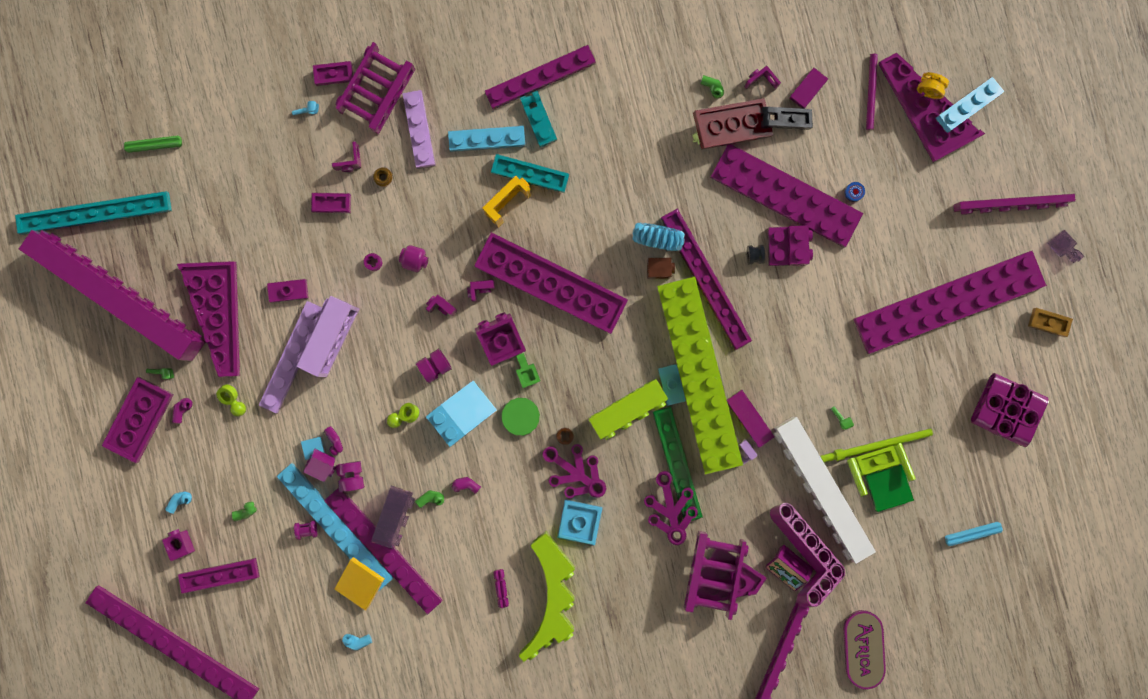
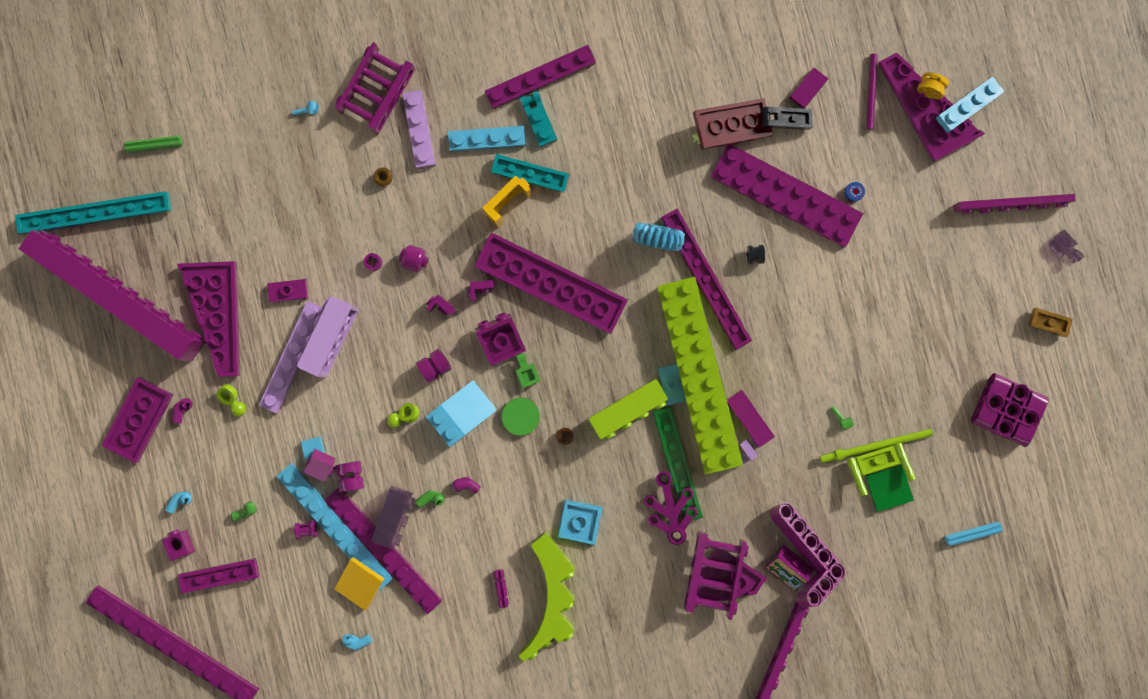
(166, 373): bright green hand -> none
(331, 203): magenta plate -> none
(332, 73): magenta plate -> none
(335, 440): magenta arm -> none
(348, 166): magenta bracket -> none
(577, 473): magenta plant -> none
(660, 268): copper brick -> none
(714, 85): bright green arm -> none
(766, 72): magenta bracket -> none
(789, 246): magenta plate -> none
(824, 490): white brick -> none
(864, 649): dark tan tile -> none
(949, 302): magenta plate -> none

